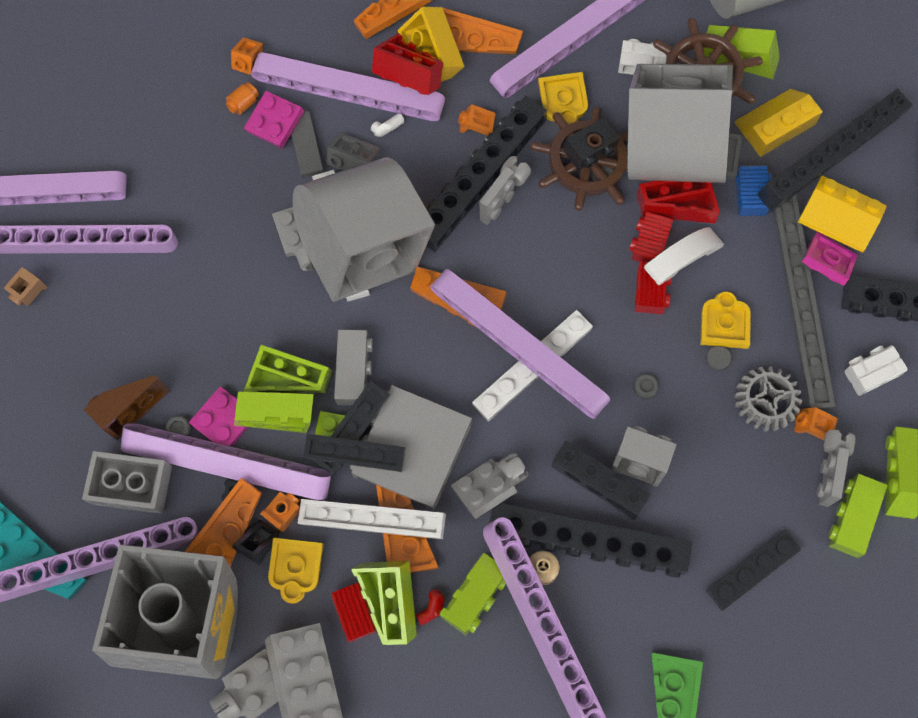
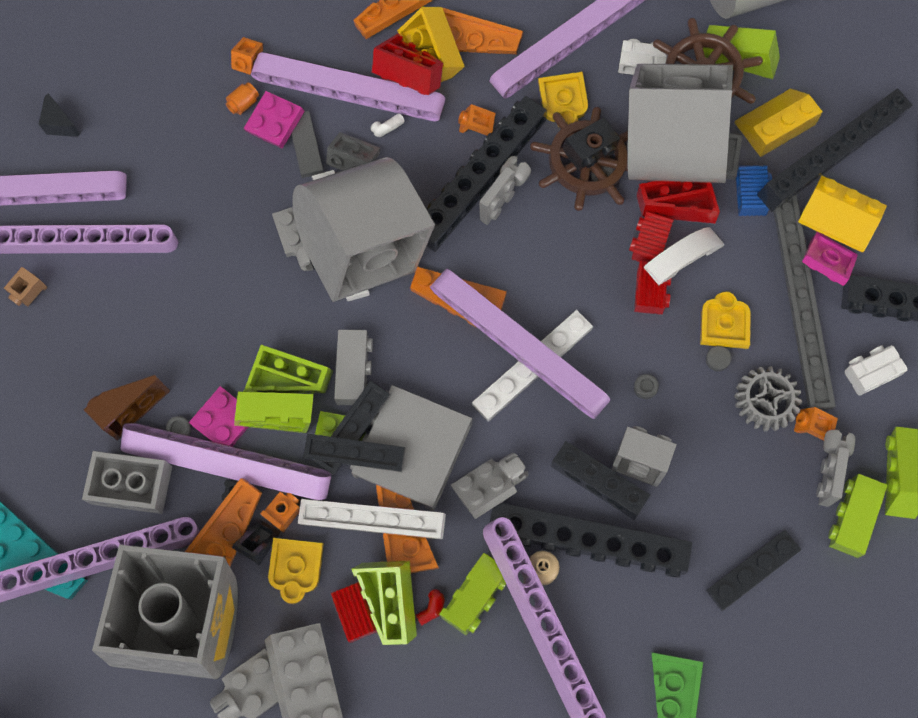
(54, 120): none -> black slope

